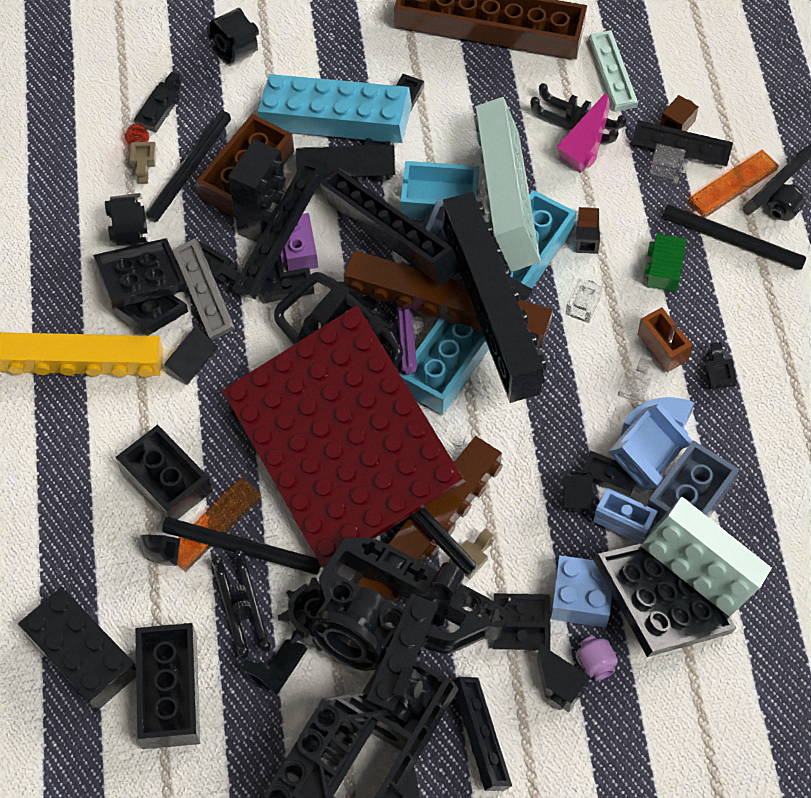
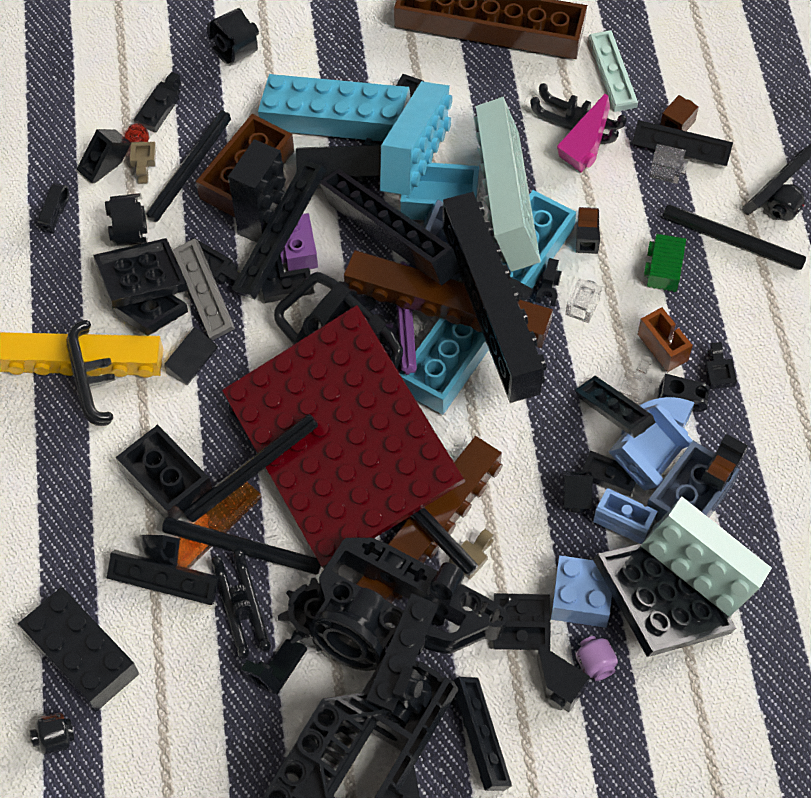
(52, 733): none -> black head
(53, 207): none -> black piece
(83, 382): none -> black piece
(103, 154): none -> black slope
(162, 577): none -> black plate
(167, 686): black brick -> none
(250, 468): none -> black axle
(415, 138): none -> medium azure brick
(551, 277): none -> black plate
(615, 406): none -> black plate
(685, 389): none -> black leg
(724, 462): none -> black leg
(733, 183): clear orange tile -> none

